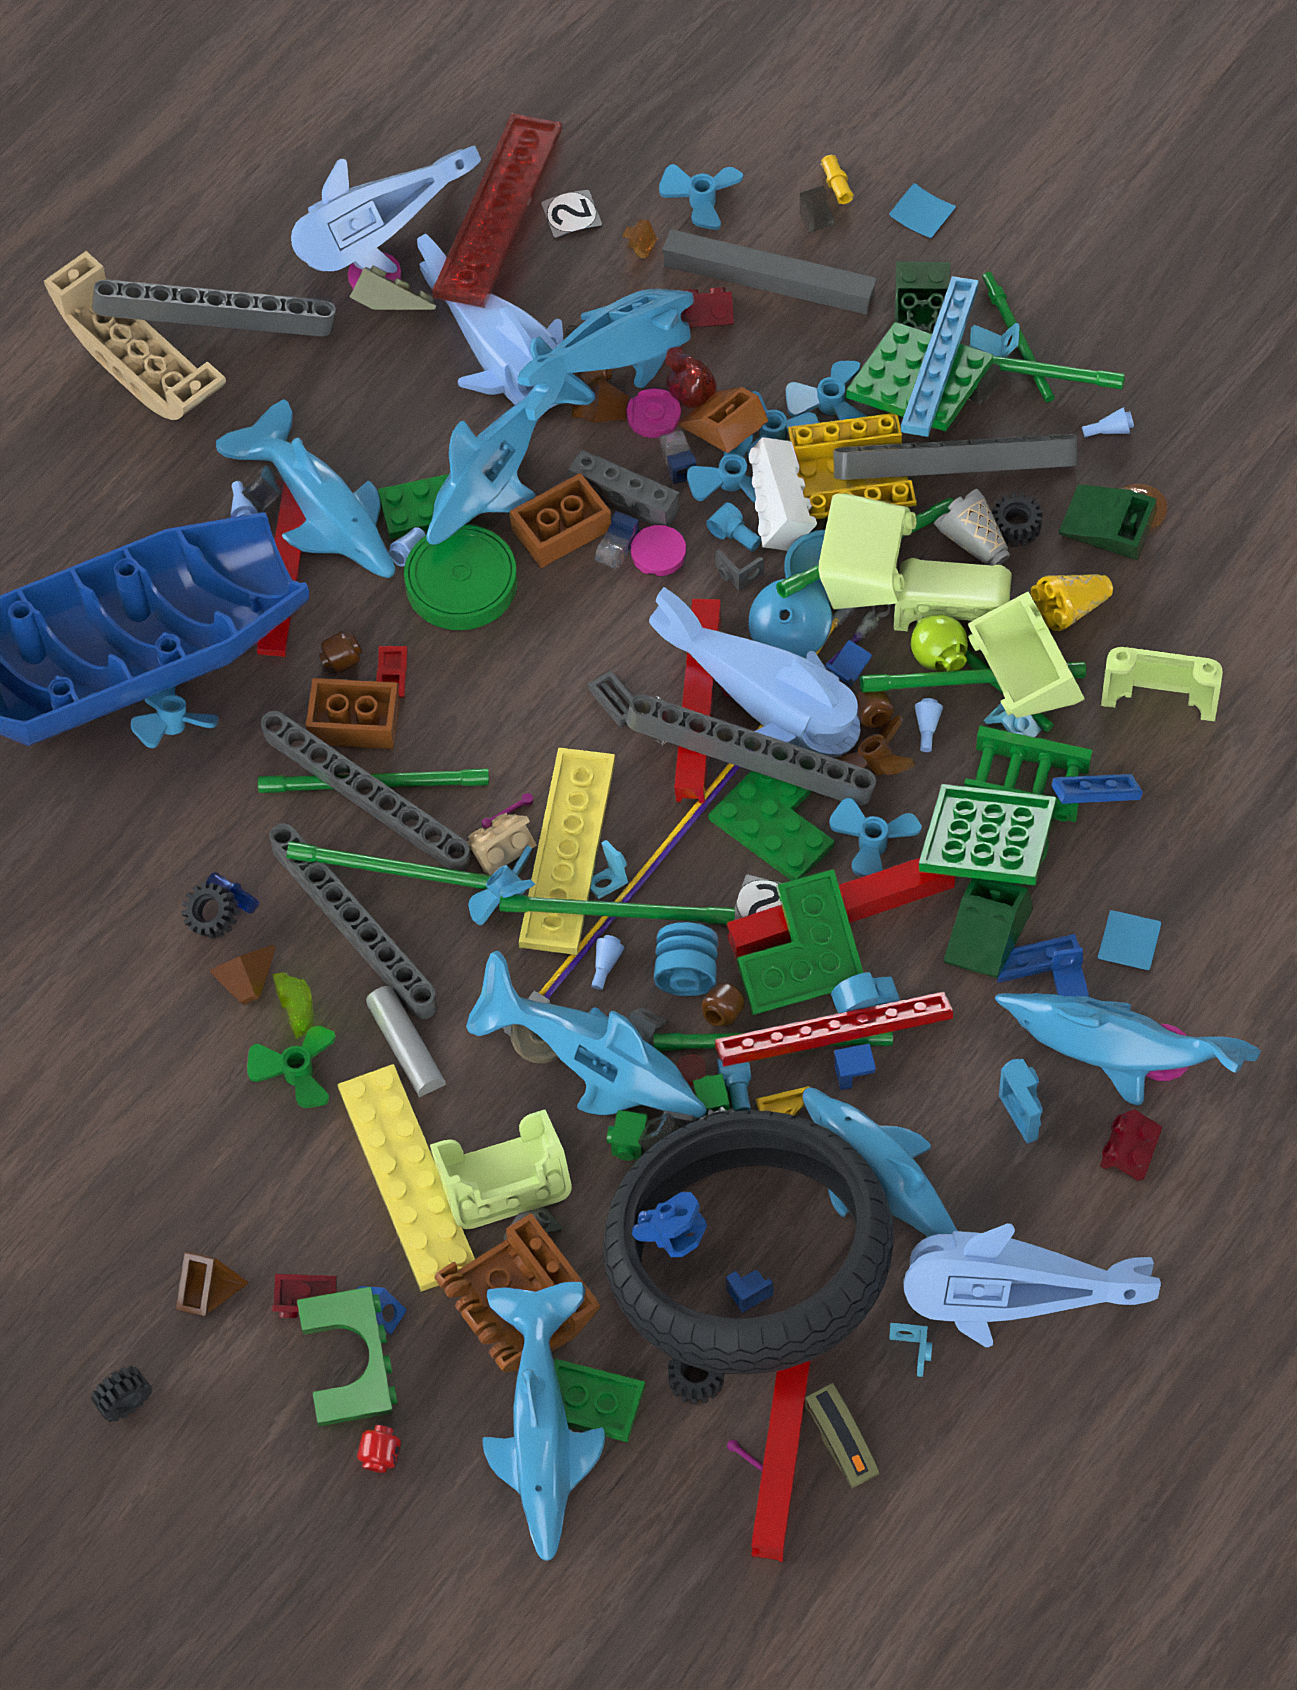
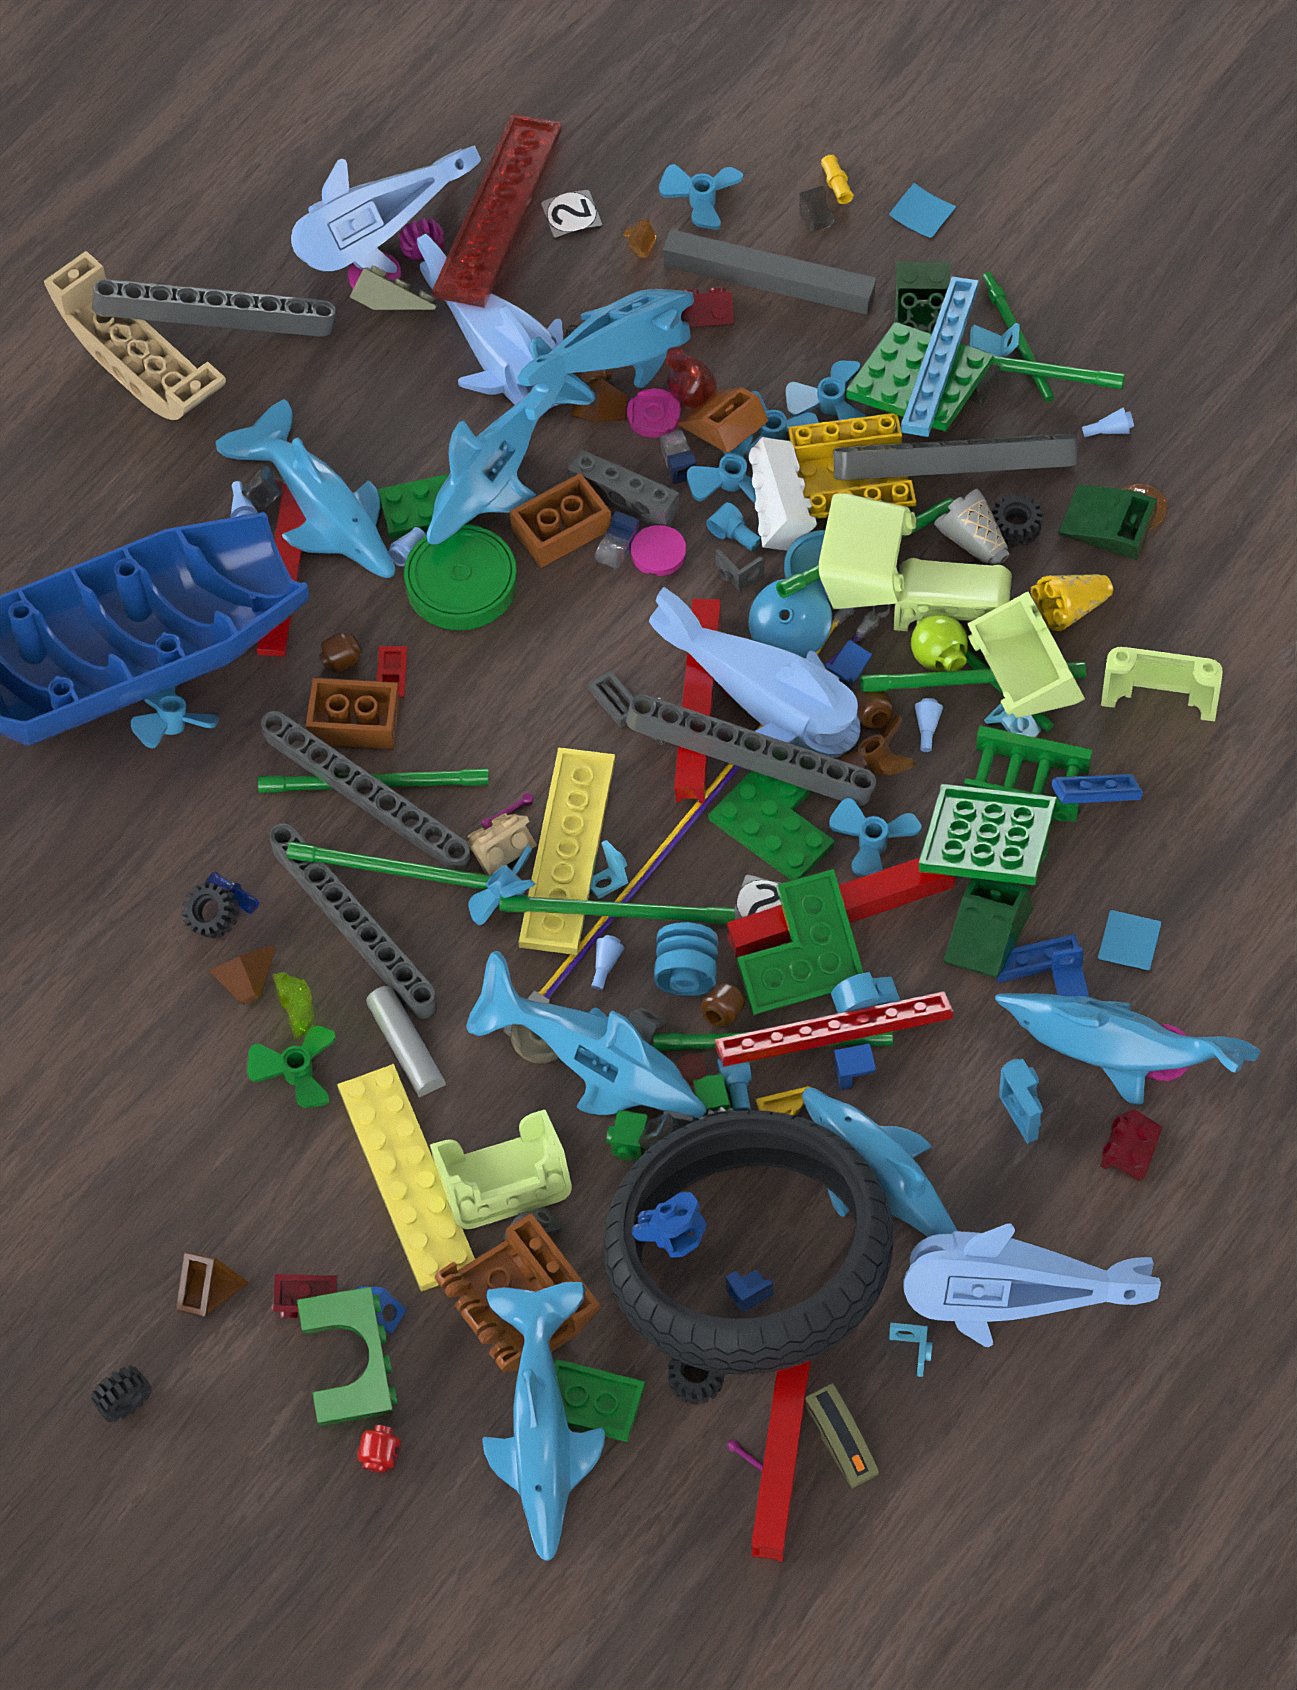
(416, 229): none -> magenta gear

